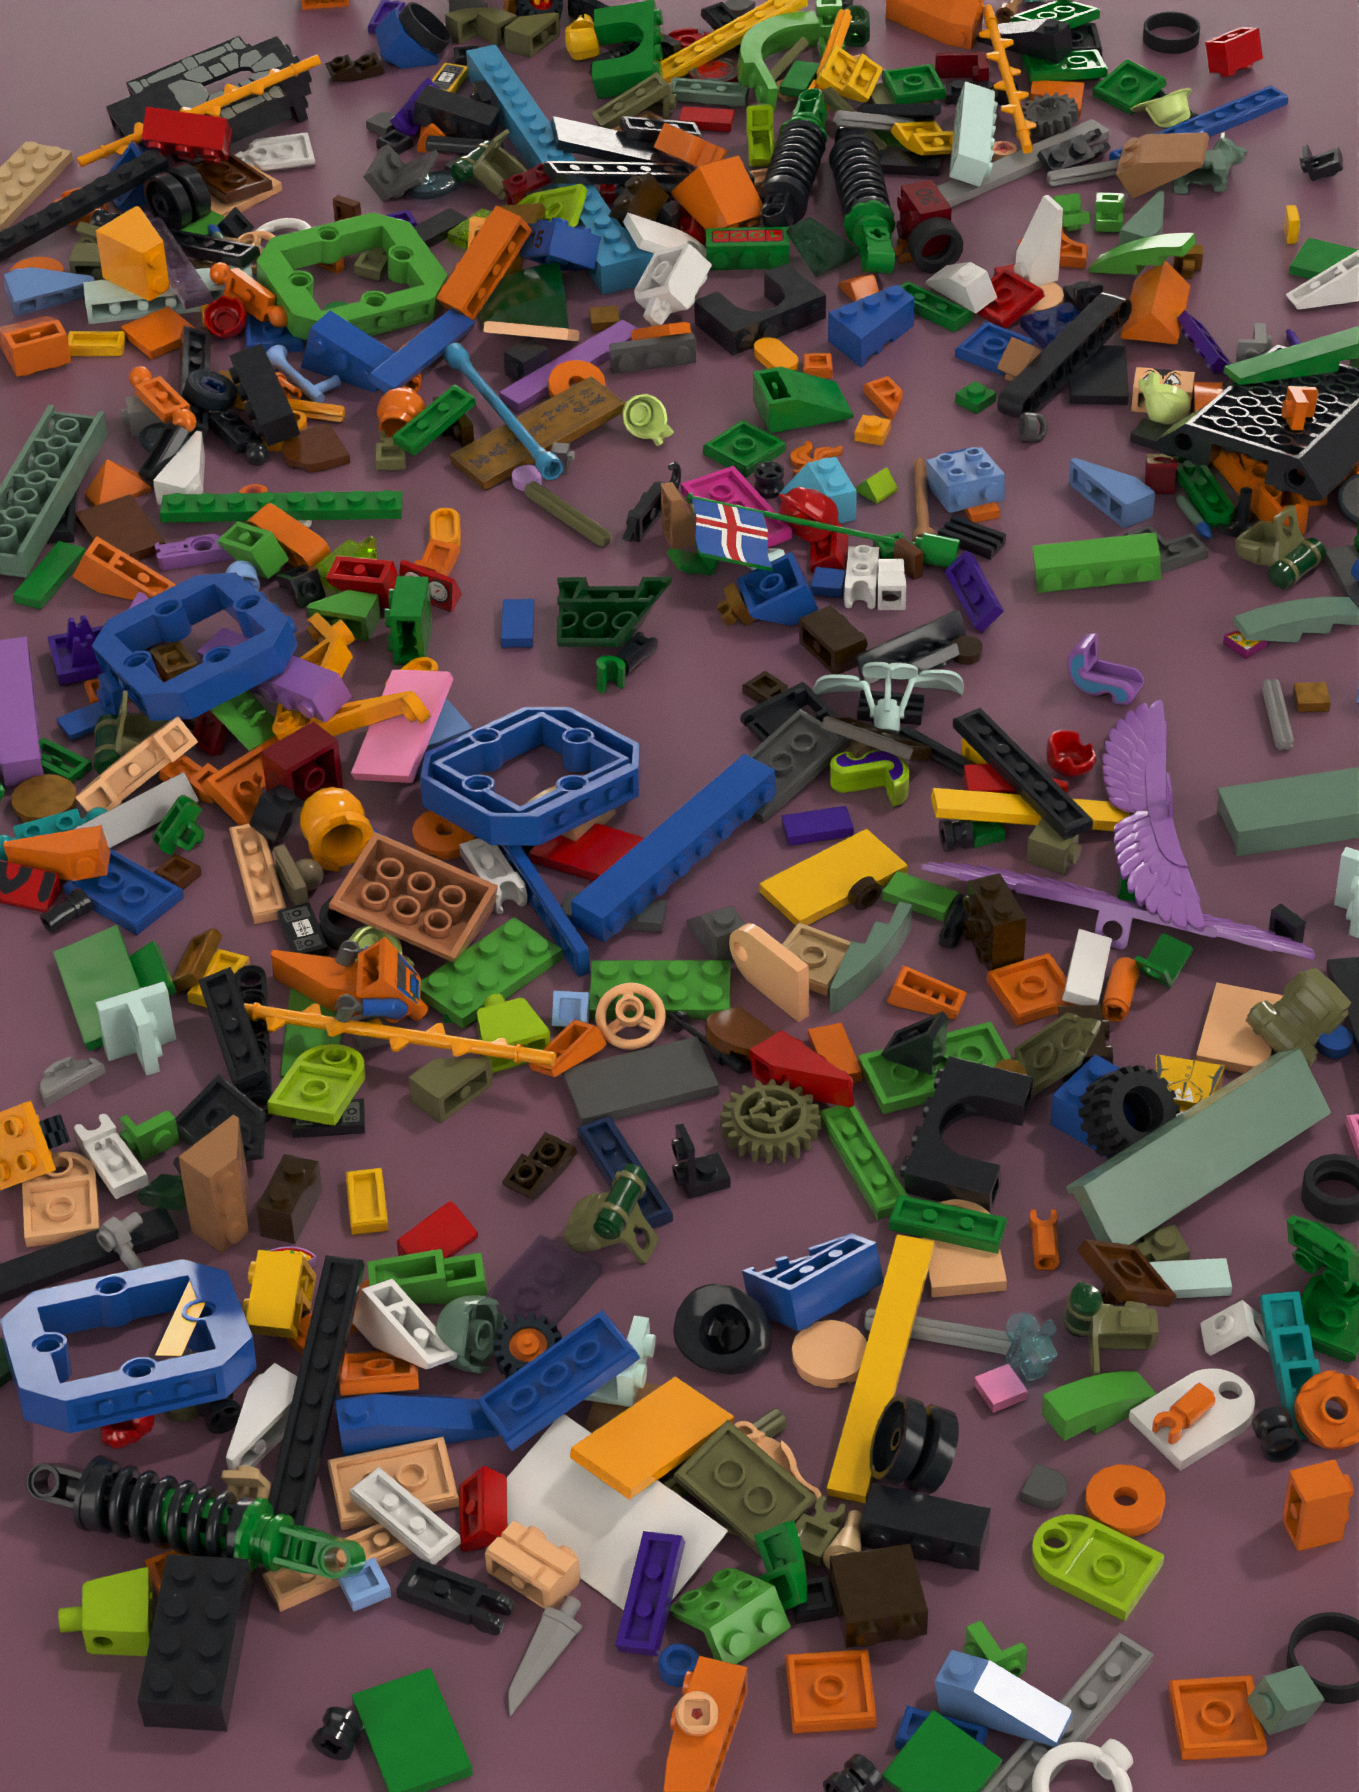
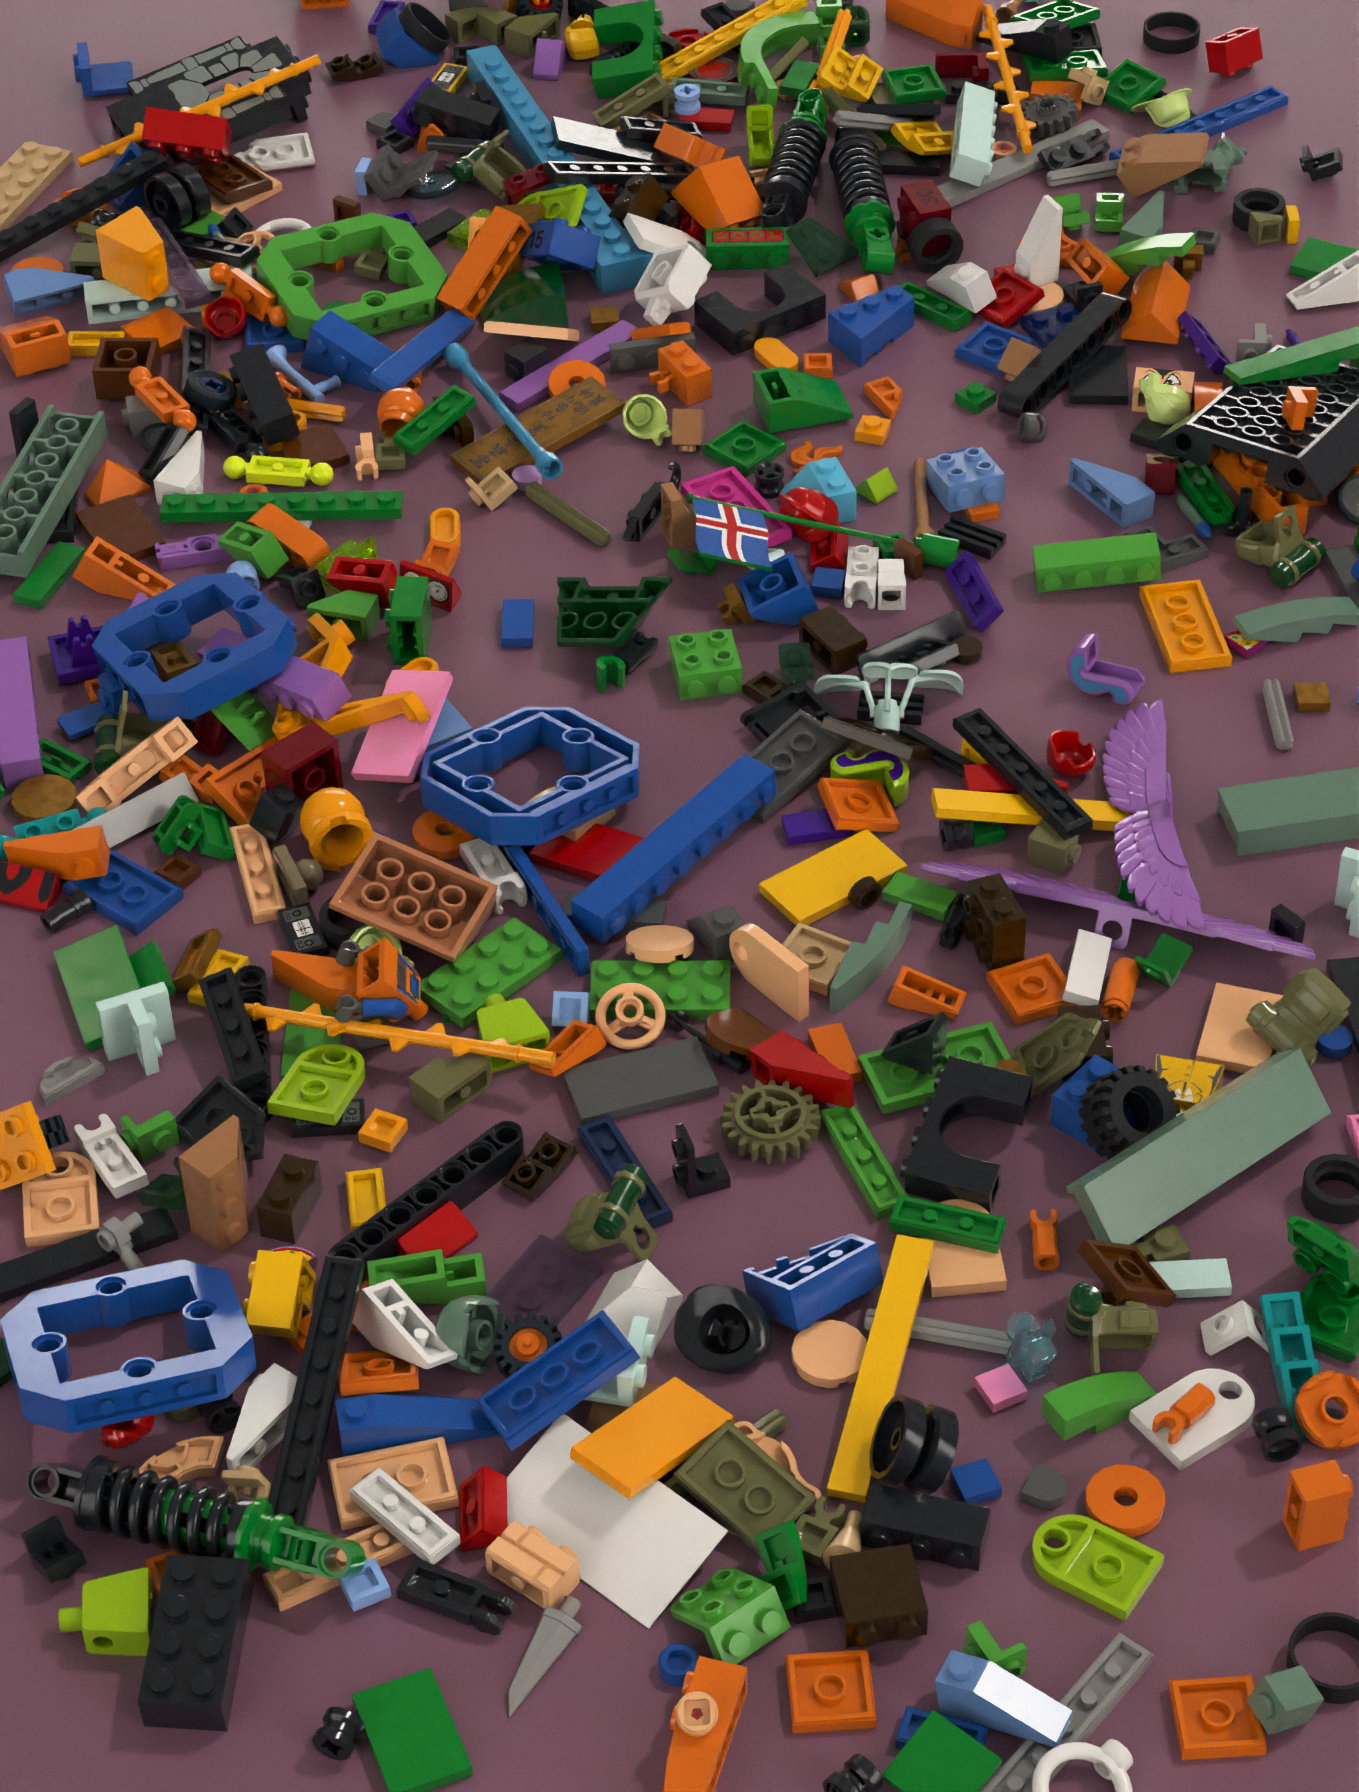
(23, 421): none -> black tile
(52, 1550): none -> black bracket
(103, 77): none -> blue bracket
(116, 360): none -> reddish brown brick
(180, 1329): yellow sticker -> none
(189, 1459): none -> light nougat tile
(216, 837): none -> green tile
(278, 471): none -> neon yellow plate
(361, 184): none -> light blue plate
(365, 457): none -> light nougat plate
(383, 1130): none -> light orange plate
(456, 1180): none -> black beam
(492, 489): none -> tan bracket
(549, 59): none -> medium lavender slope
(563, 452): flat silver piece -> none
(639, 1292): none -> white slope
(650, 1593): dark purple plate -> none
(659, 943): none -> light nougat tile
(682, 373): none -> orange brick
(687, 99): none -> light blue wheel
(688, 429): none -> medium nougat arch
(705, 664): none -> bright green brick
(795, 663): none -> clear green bracket
(858, 805): none -> orange tile
(975, 1482): none -> blue tile
(1094, 87): none -> tan bracket
(1097, 267): none -> orange slope
(1185, 626): none -> light orange tile
(1207, 238): none -> dark grey tile
(1256, 199): none -> black tyre
(1264, 228): none -> olive slope

